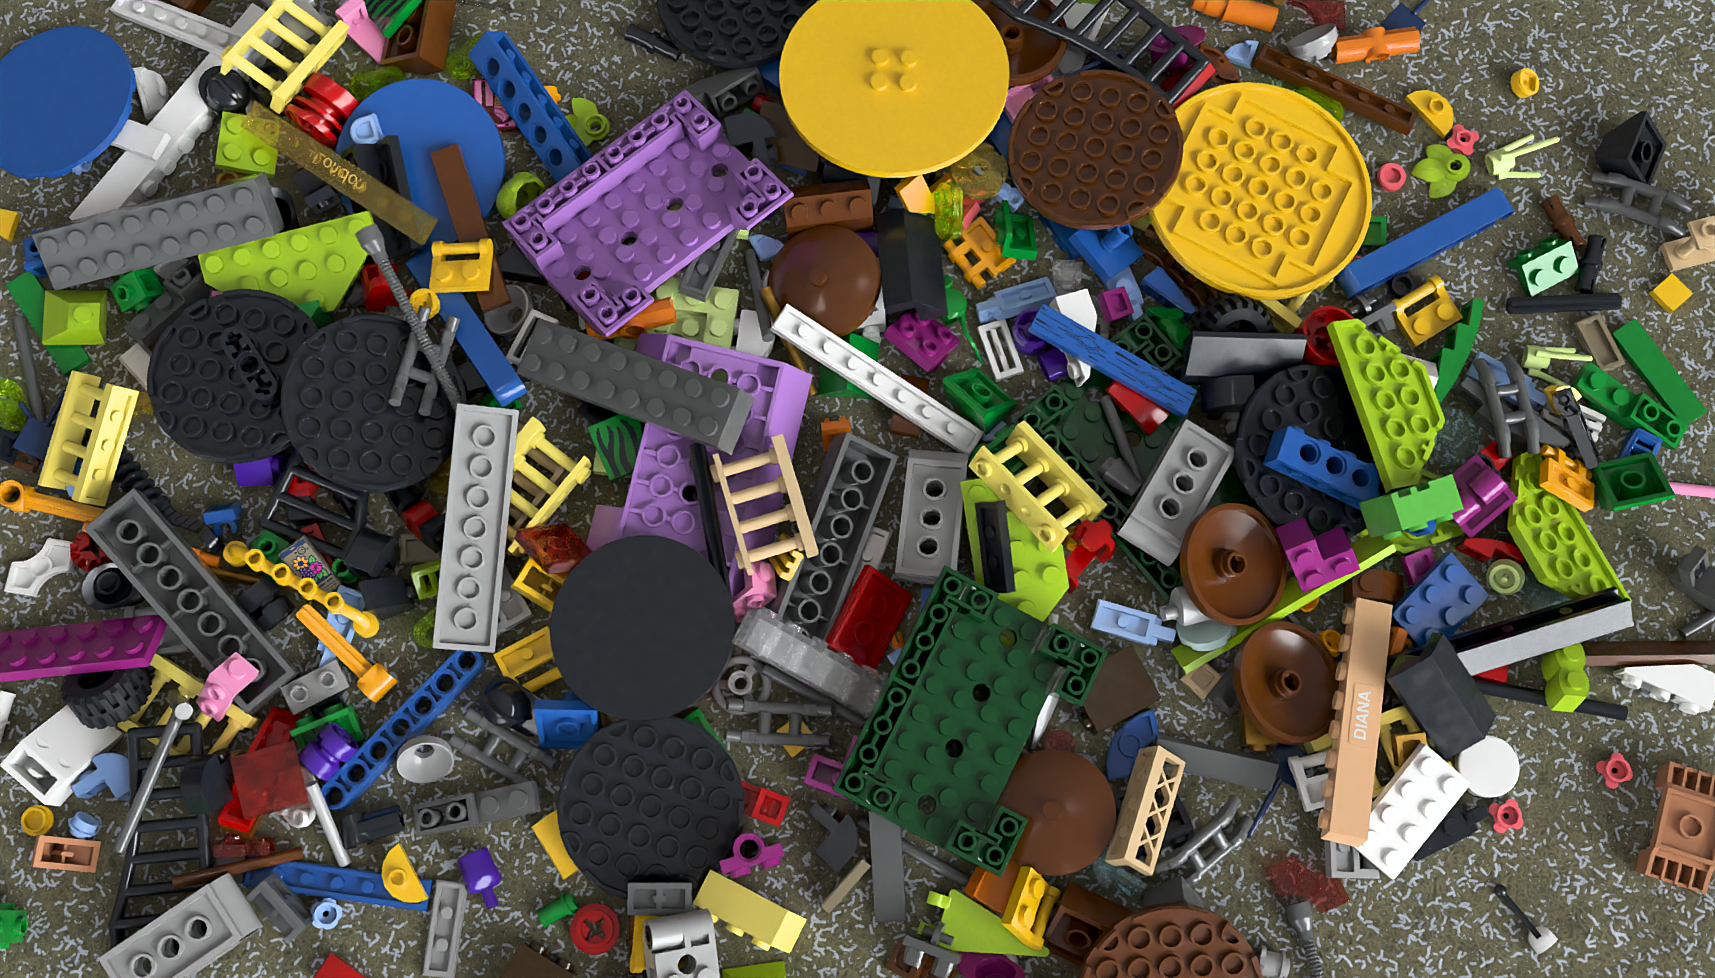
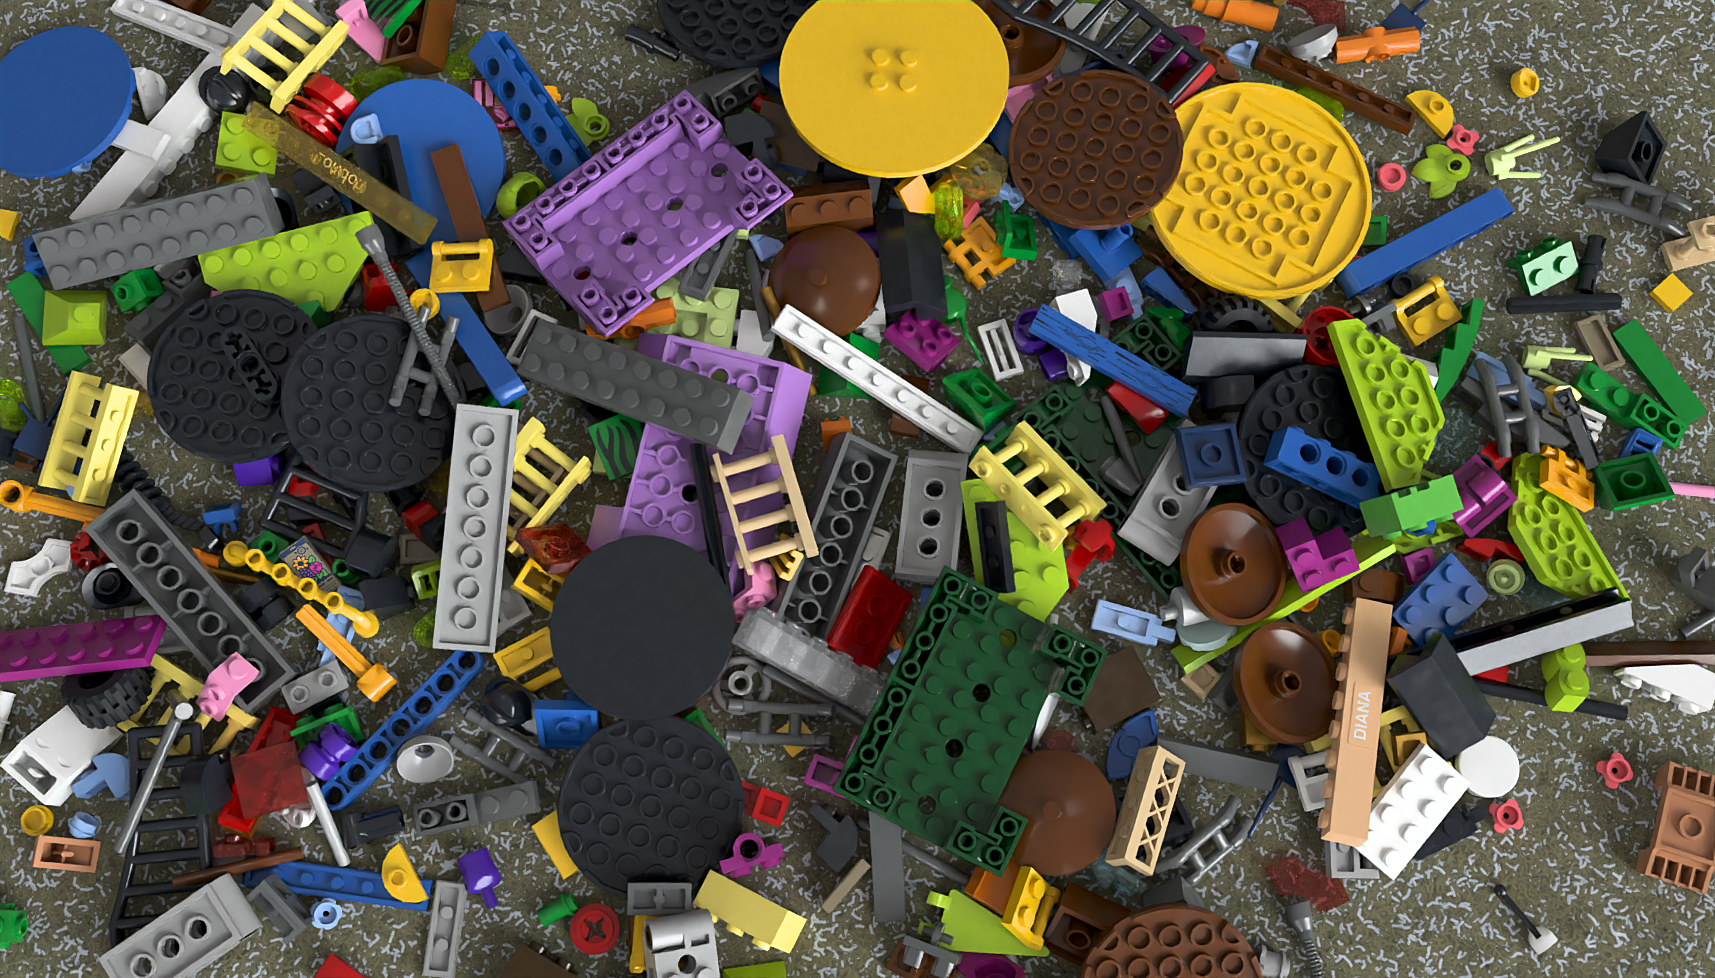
(1016, 299): light blue hinge -> none
(1210, 455): none -> dark blue plate
(1562, 221): reddish brown pin -> none

